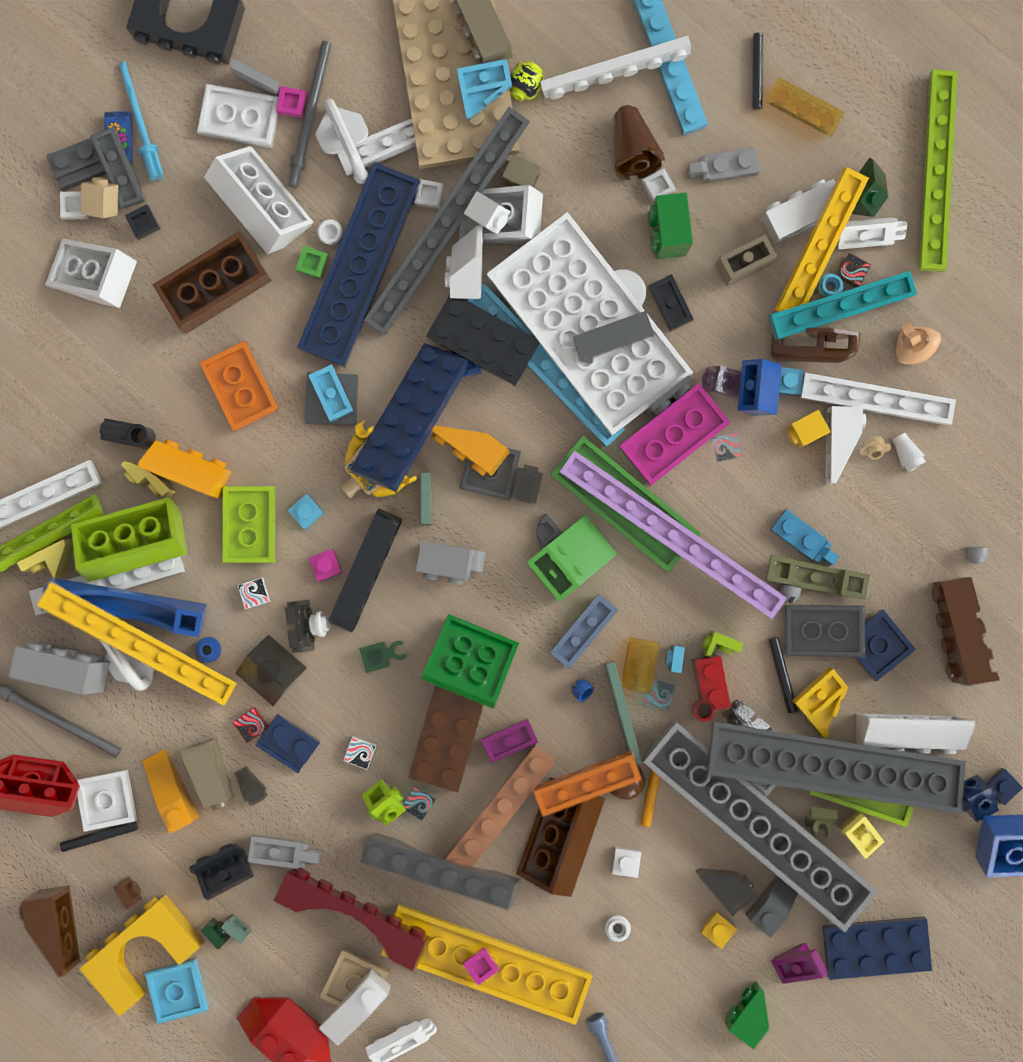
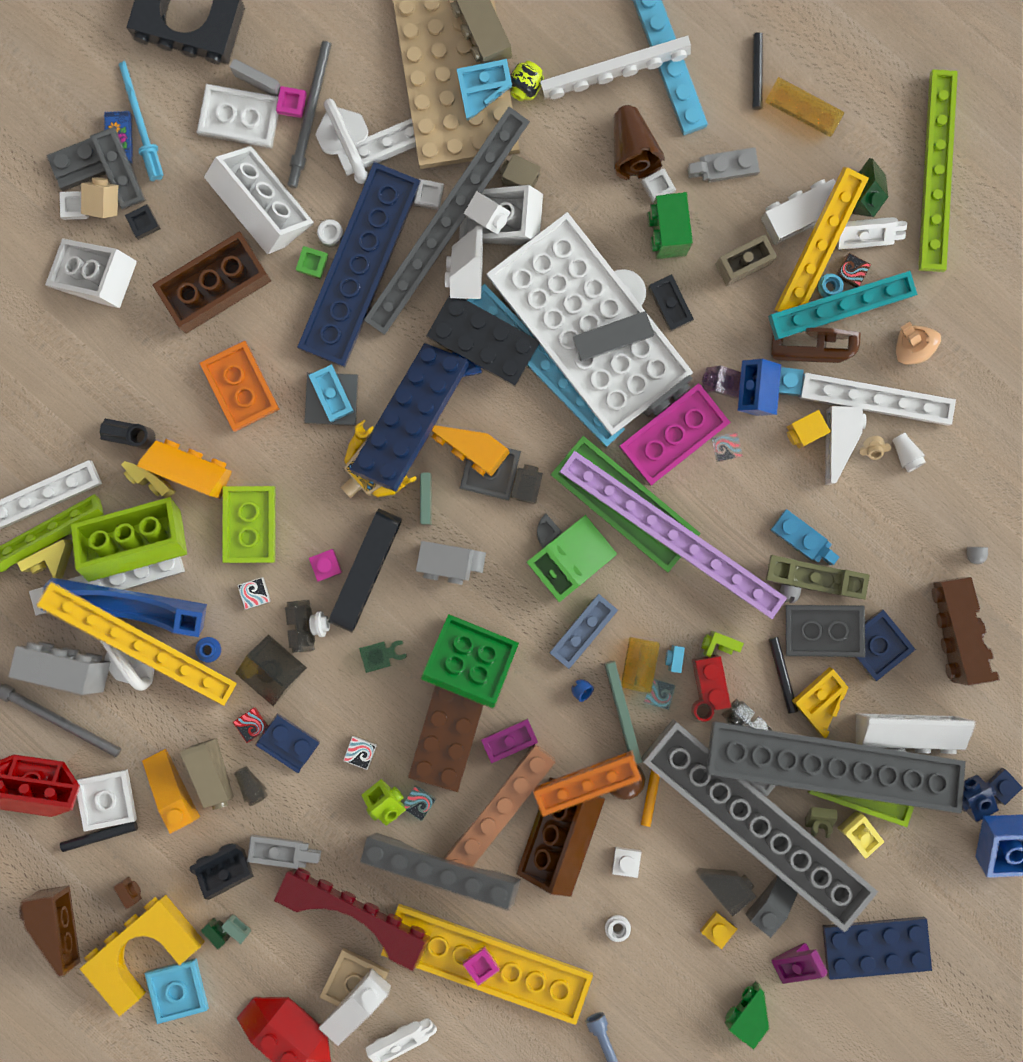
(306, 511): medium azure plate -> none

